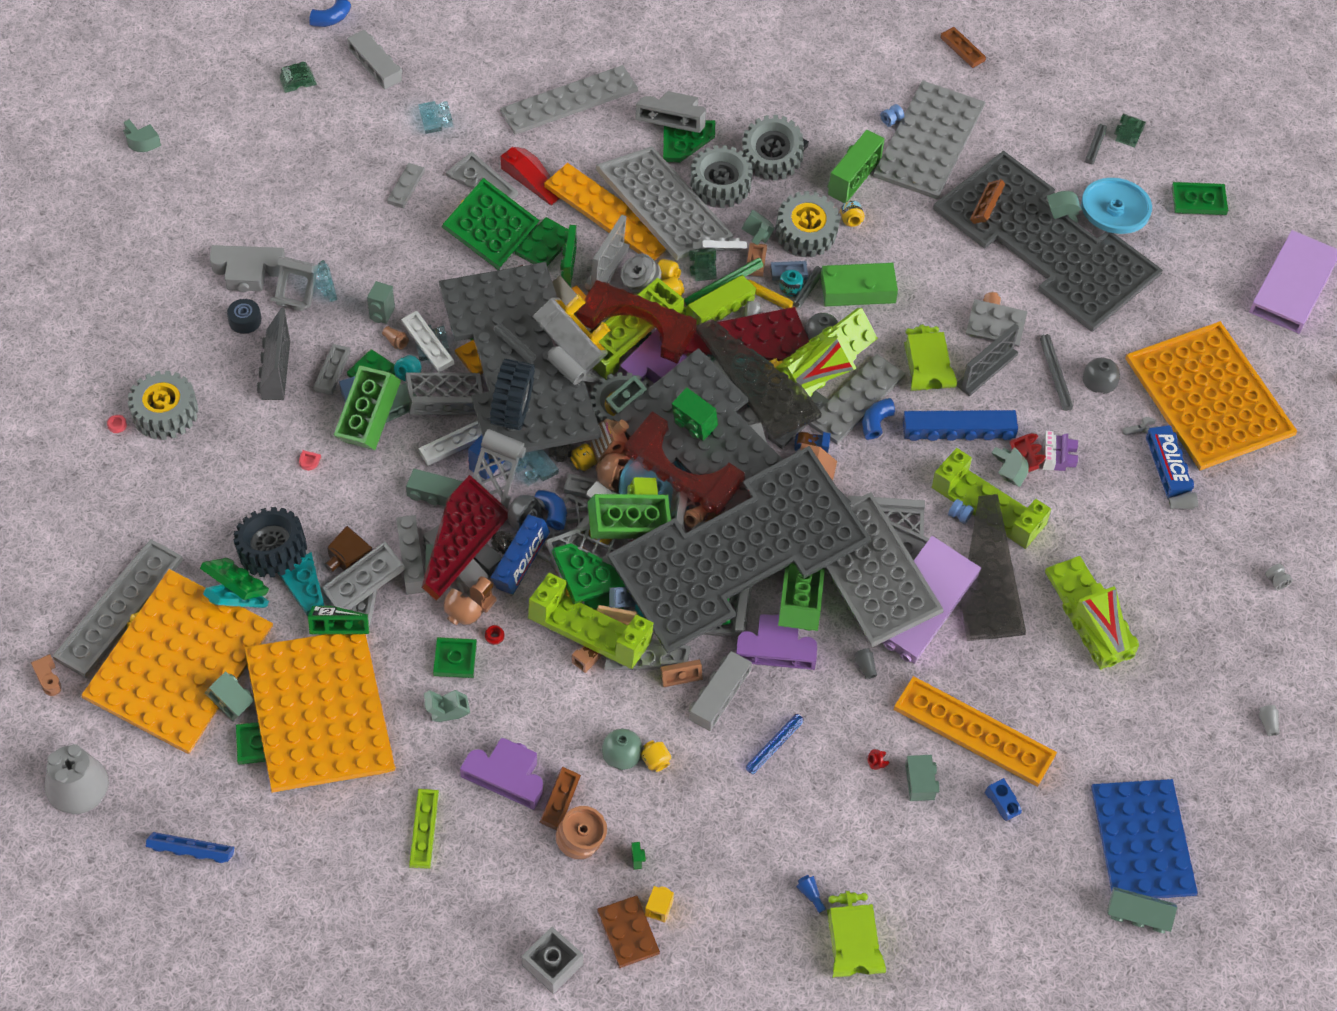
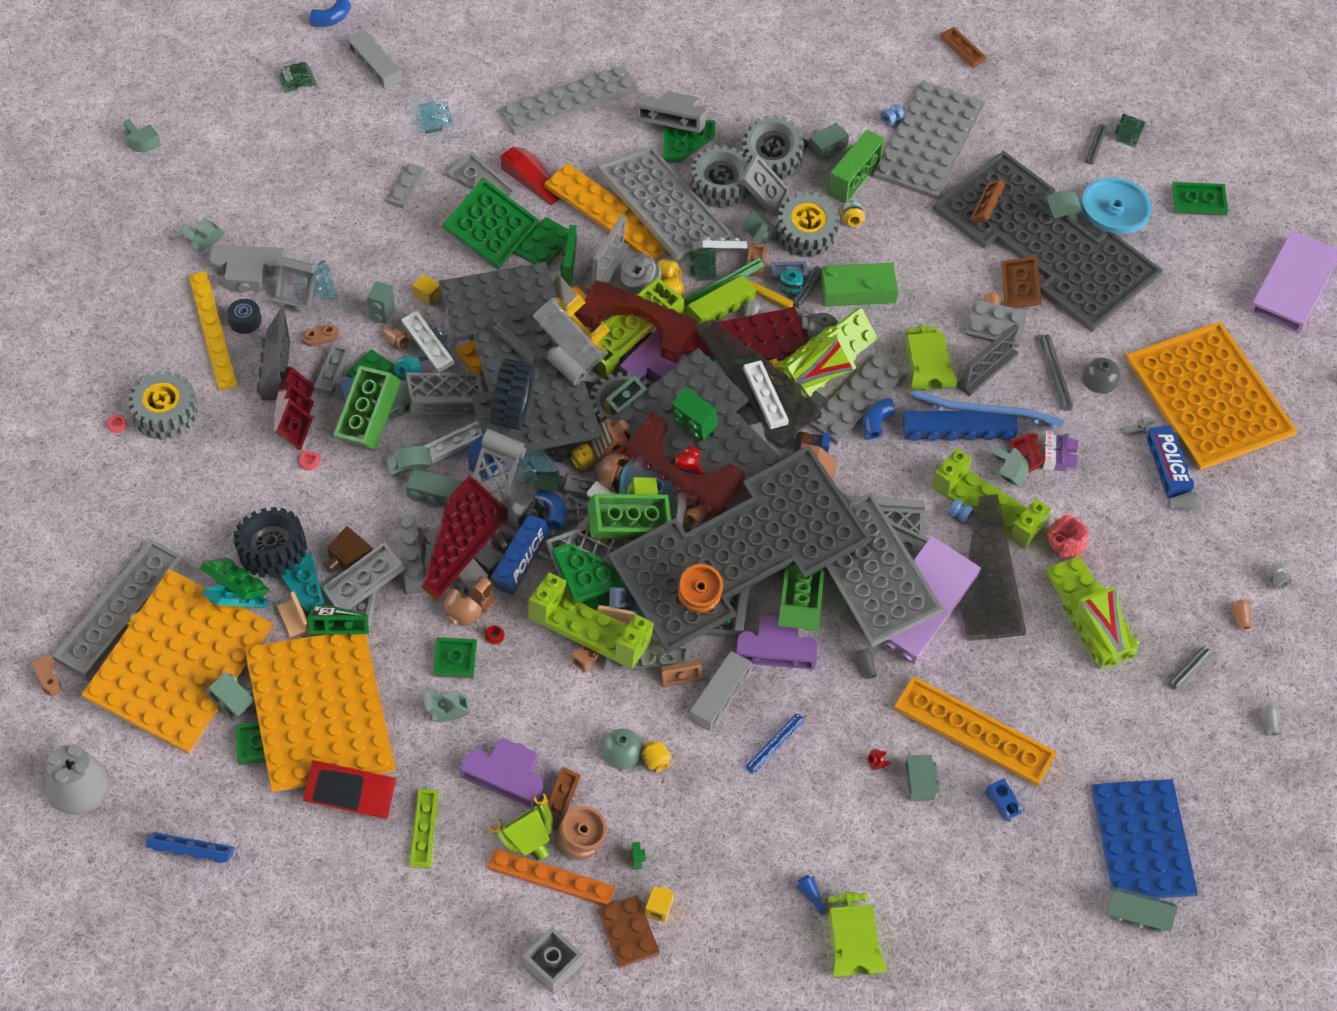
(203, 235): none -> sand green brick
(212, 331): none -> yellow plate
(293, 408): none -> dark red slope
(293, 617): none -> light nougat panel
(321, 335): none -> nougat plate
(349, 789): none -> slope
(408, 459): none -> sand green brick
(426, 290): none -> yellow brick
(528, 831): none -> lime torso
(548, 481): none -> clear green cylinder
(551, 877): none -> orange plate
(689, 460): none -> red animal
(700, 577): none -> orange wheel
(765, 185): none -> light grey plate
(765, 394): none -> white plate
(805, 316): none -> light grey bar
(828, 141): none -> sand green brick
(1021, 282): none -> dark orange plate
(1032, 416): none -> medium blue plate
(1067, 537): none -> coral hair
(1189, 668): none -> dark grey axle
(1241, 613): none -> nougat cone

